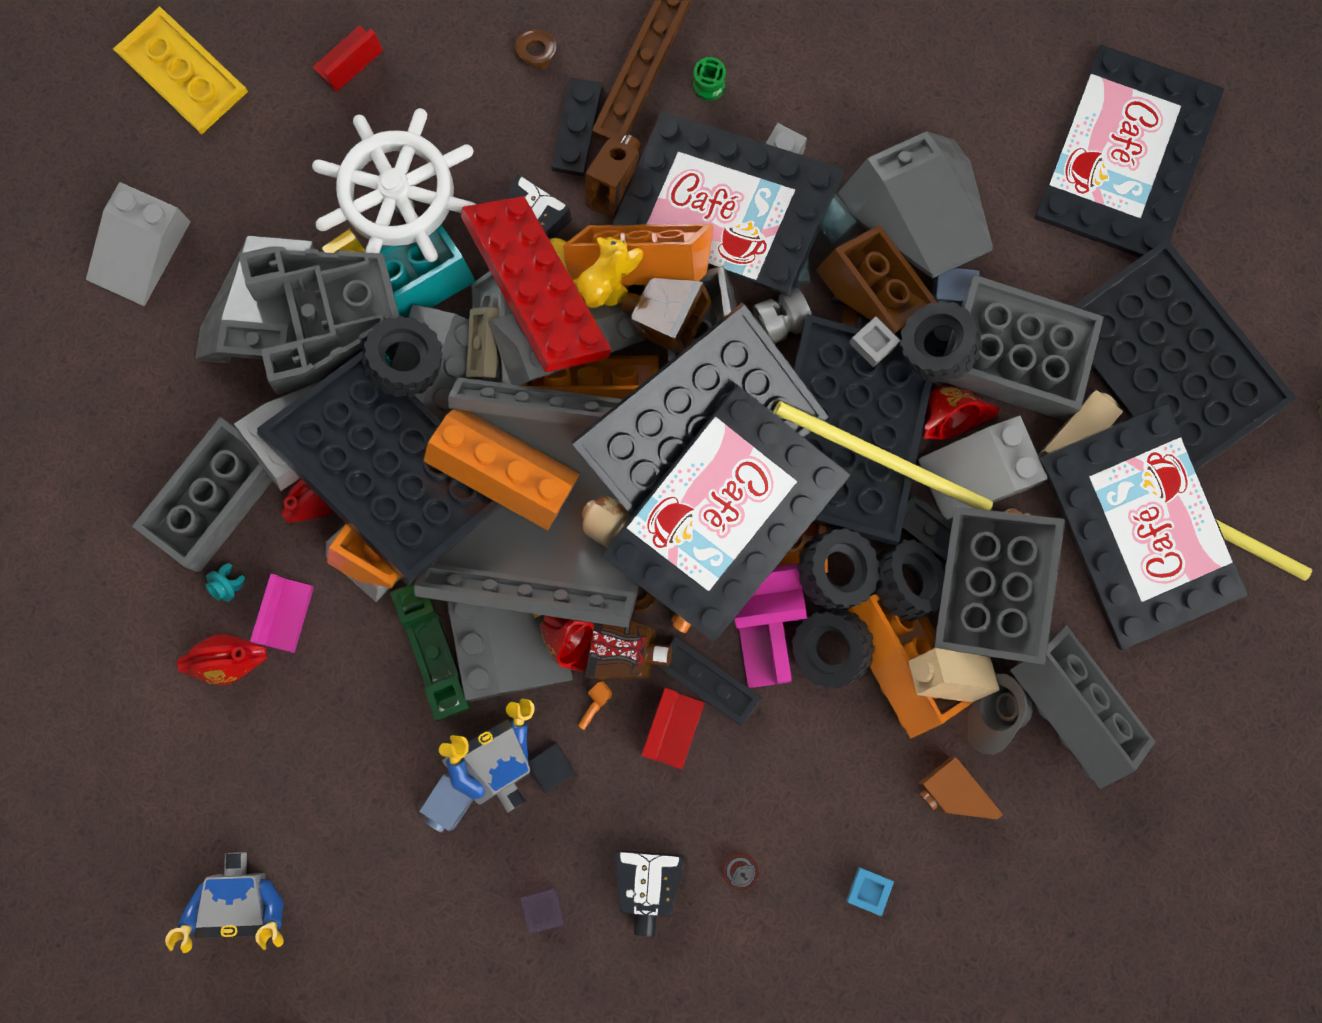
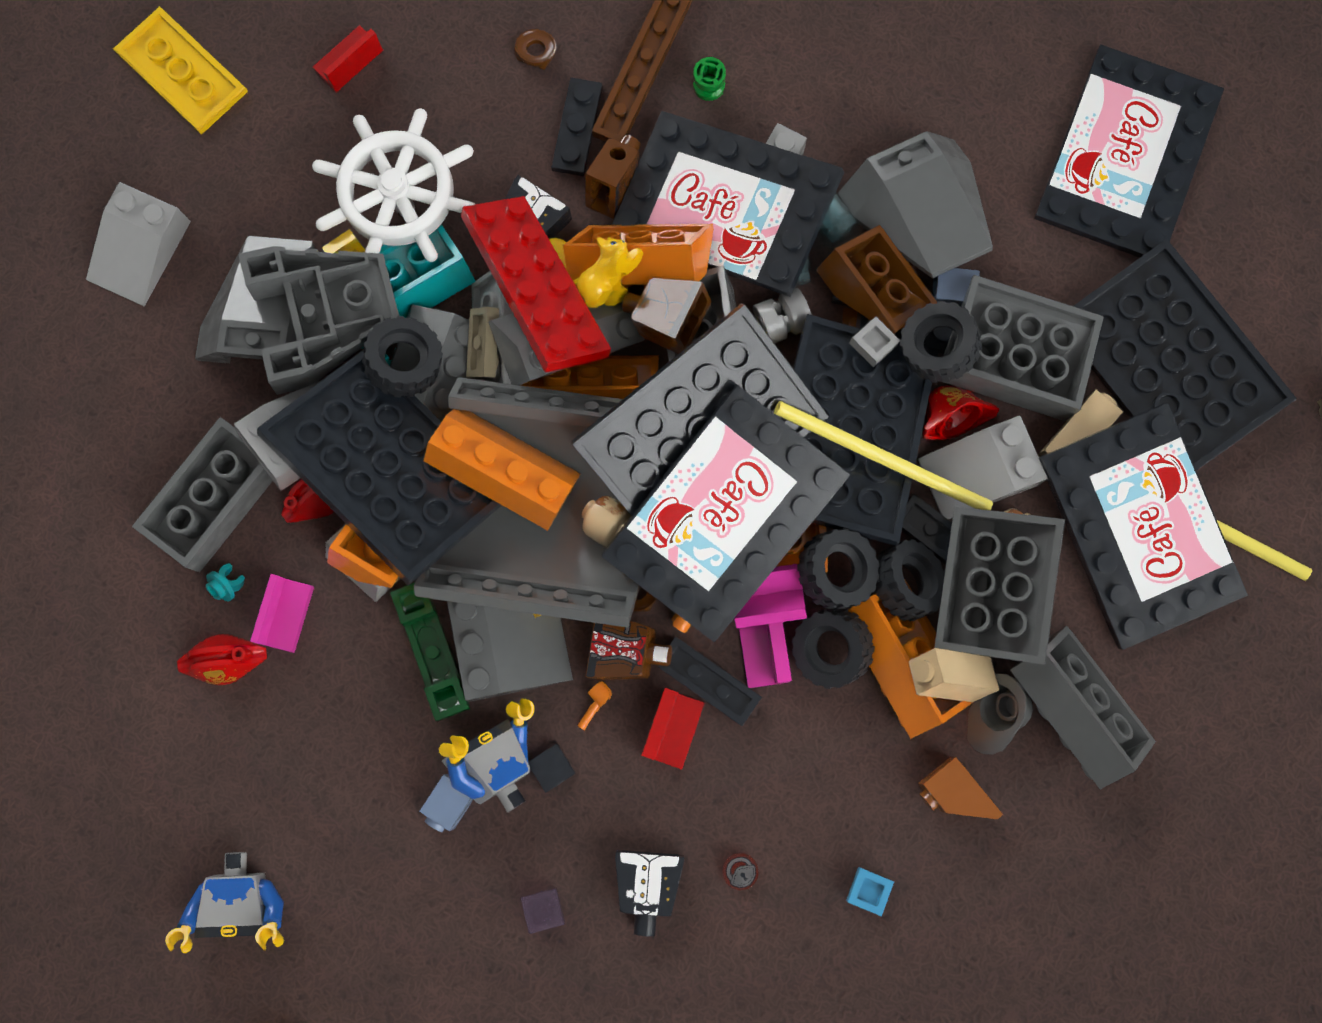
(567, 641): red hat -> none

